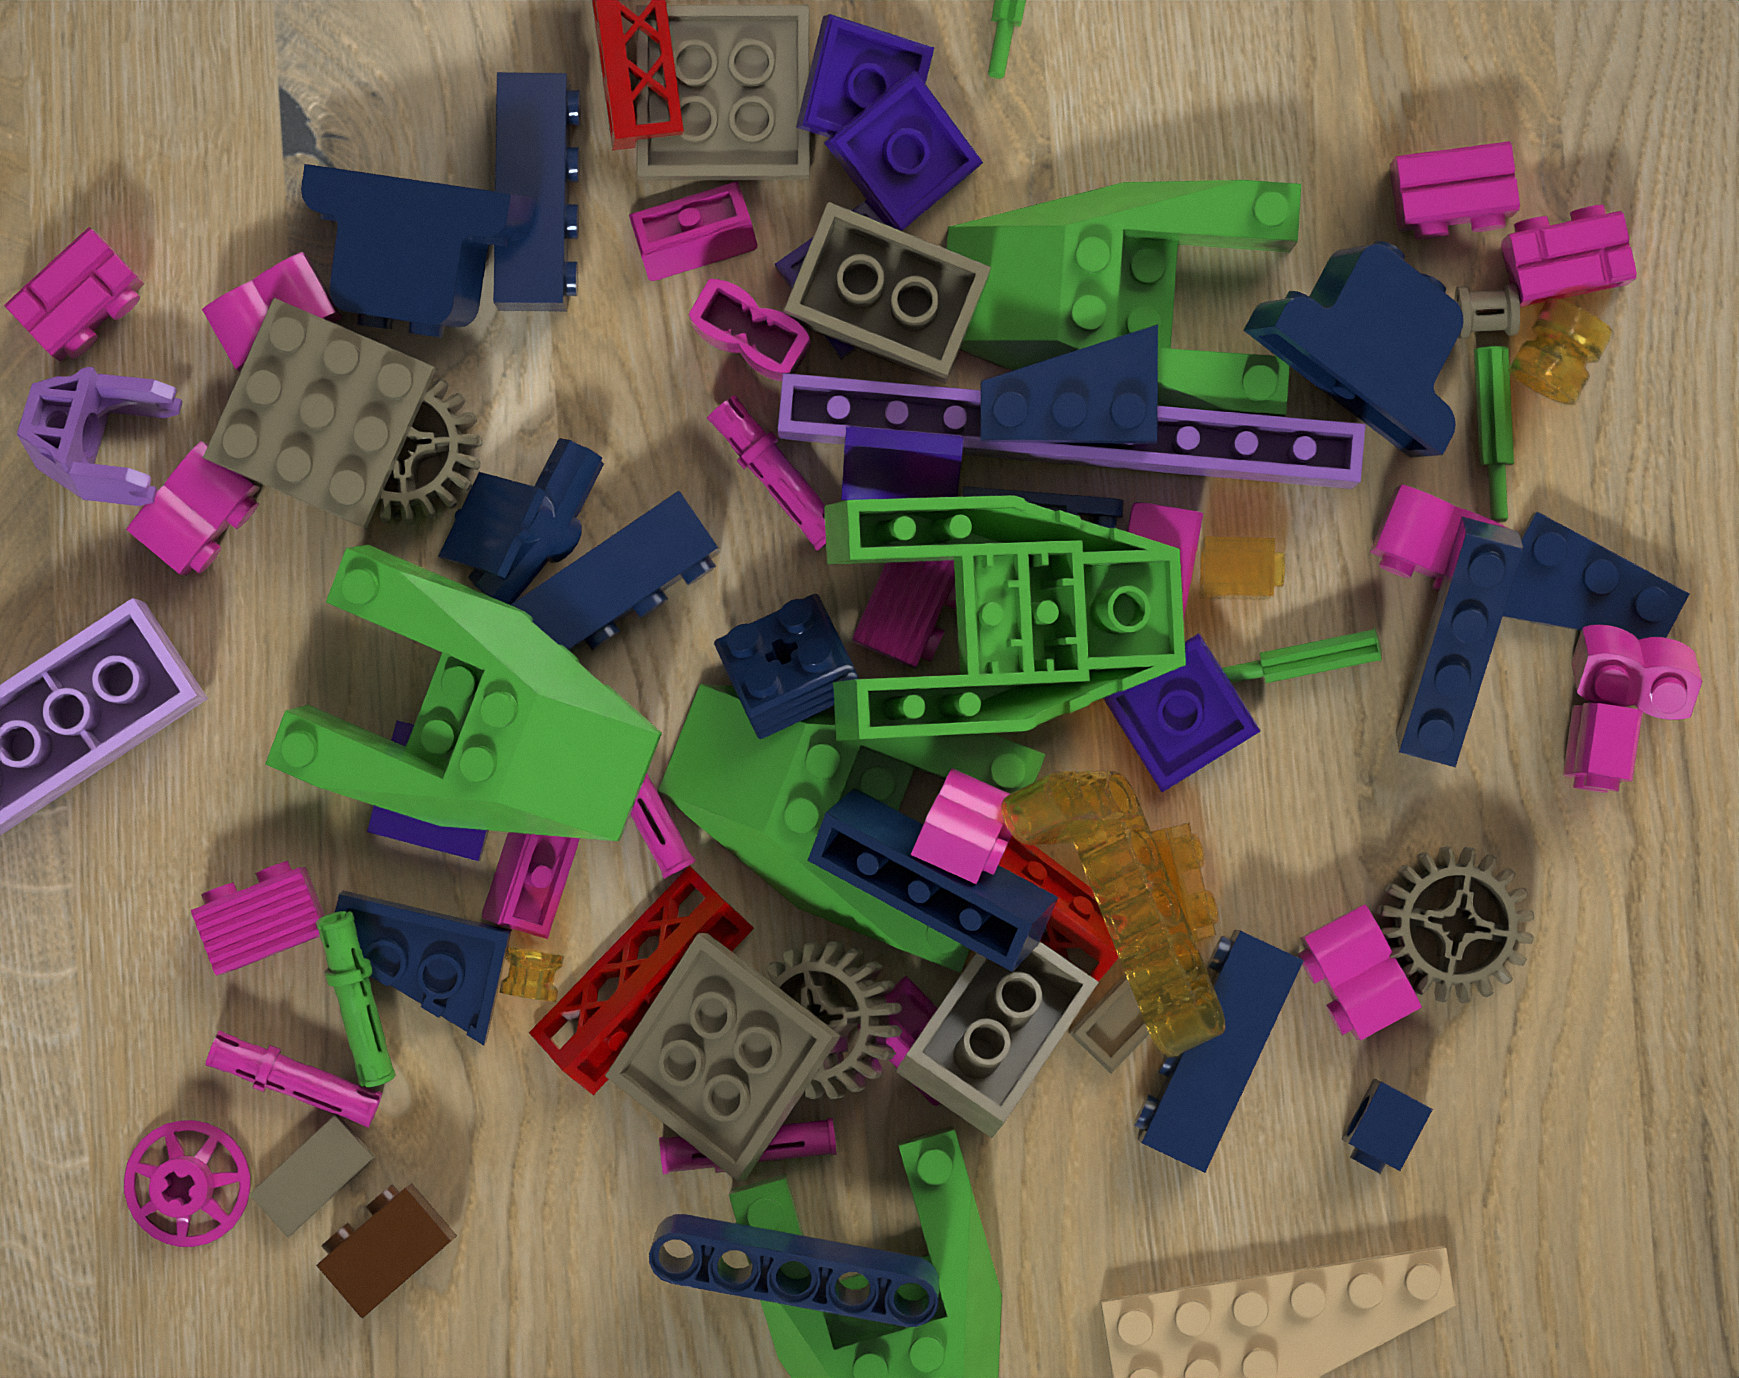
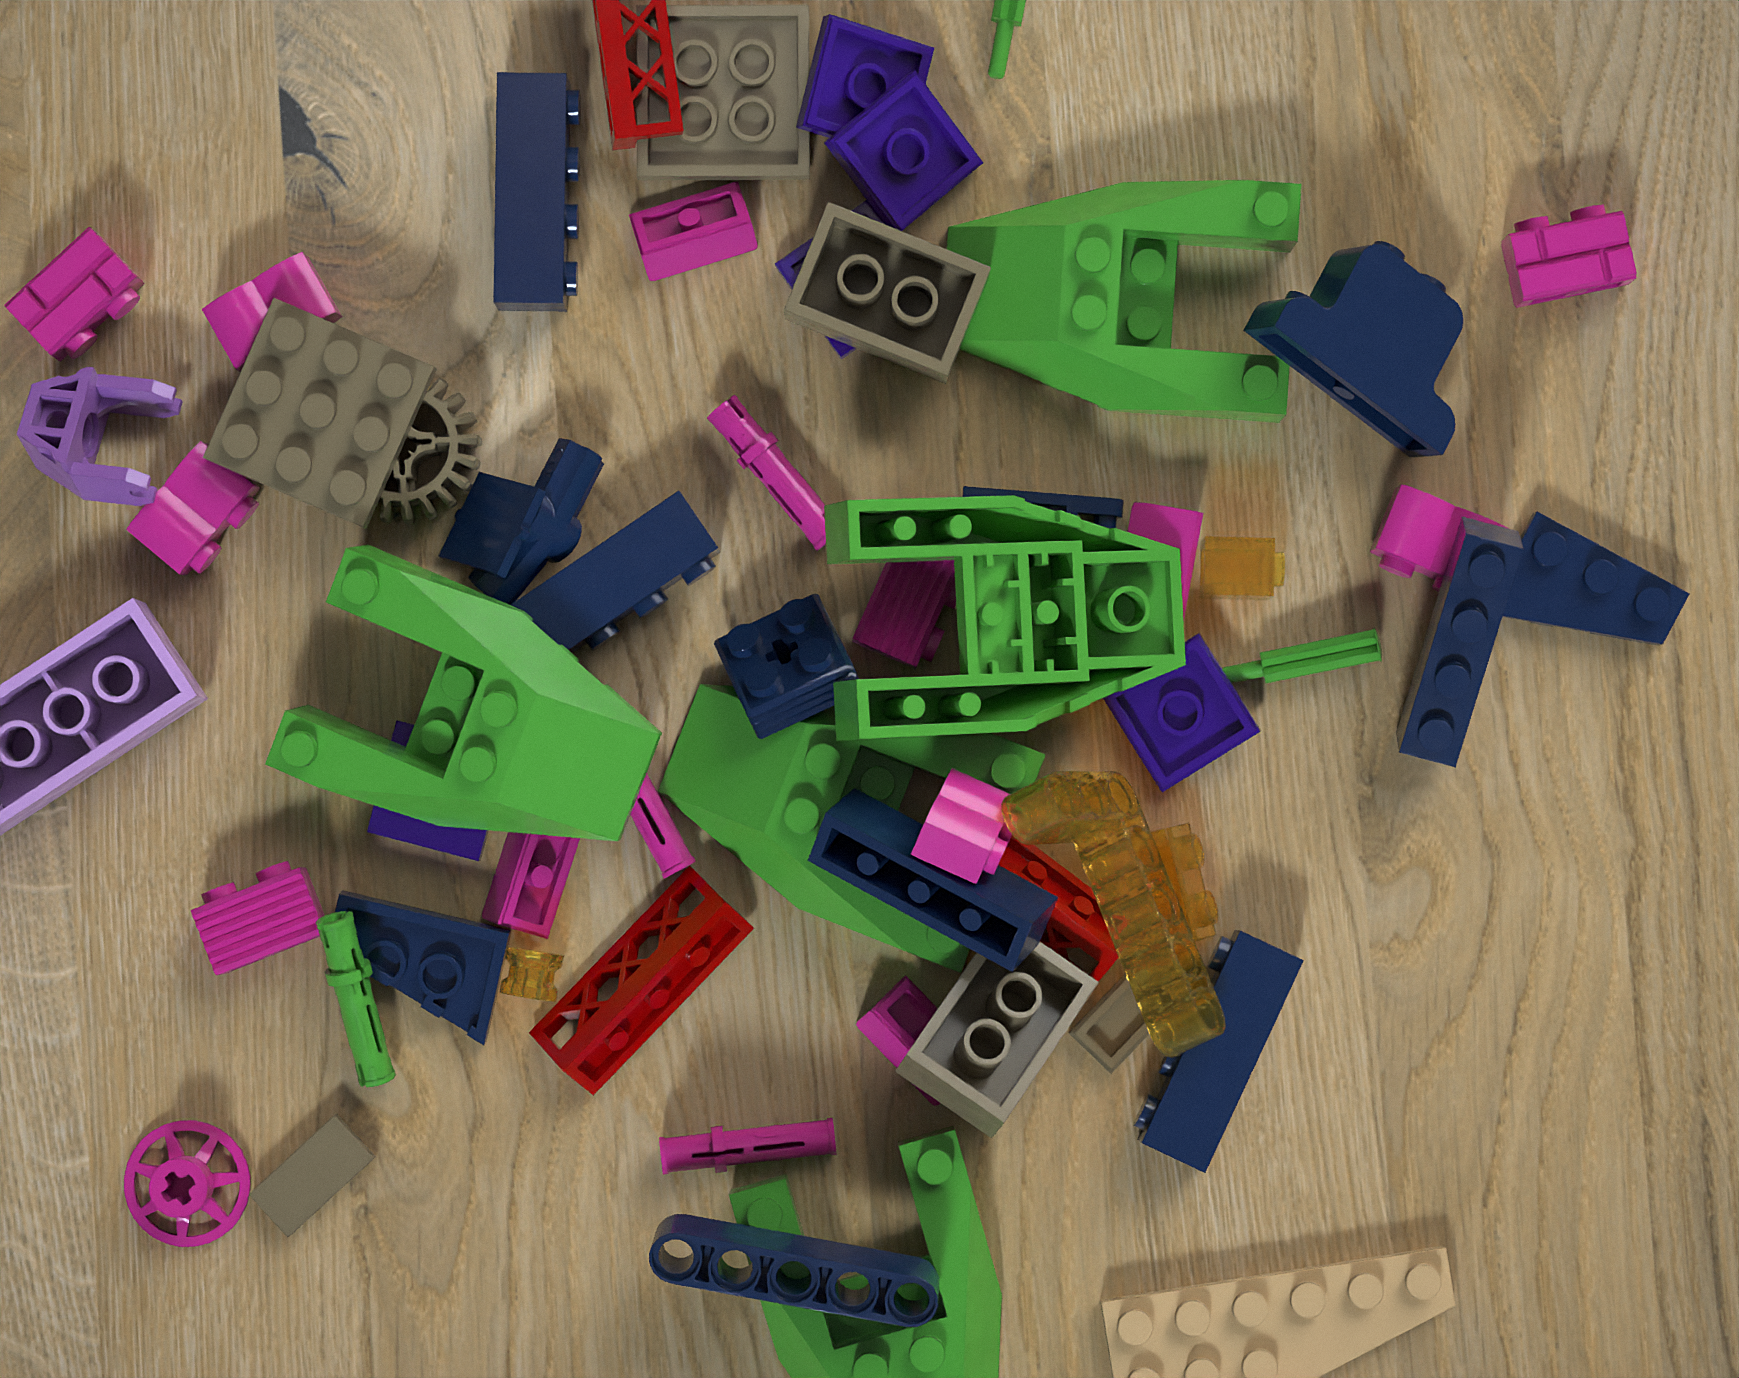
(284, 1075): dark pink pin -> none
(385, 1249): reddish brown brick -> none
(411, 245): dark blue brick -> none
(722, 1056): dark tan plate -> none
(735, 323): dark pink brick -> none
(821, 996): dark tan gear -> none
(900, 464): dark purple tile -> none
(1078, 397): dark blue wing -> none
(1186, 442): medium lavender brick -> none
(1361, 977): dark pink brick -> none
(1385, 1127): dark blue brick -> none
(1454, 189): dark pink brick -> none
(1461, 898): dark tan gear -> none
(1494, 422): bright green axle -> none
(1504, 300): dark tan bush -> none
(1562, 348): clear yellow wheel -> none
(1602, 746): dark pink brick -> none
(1648, 672): dark pink brick -> none

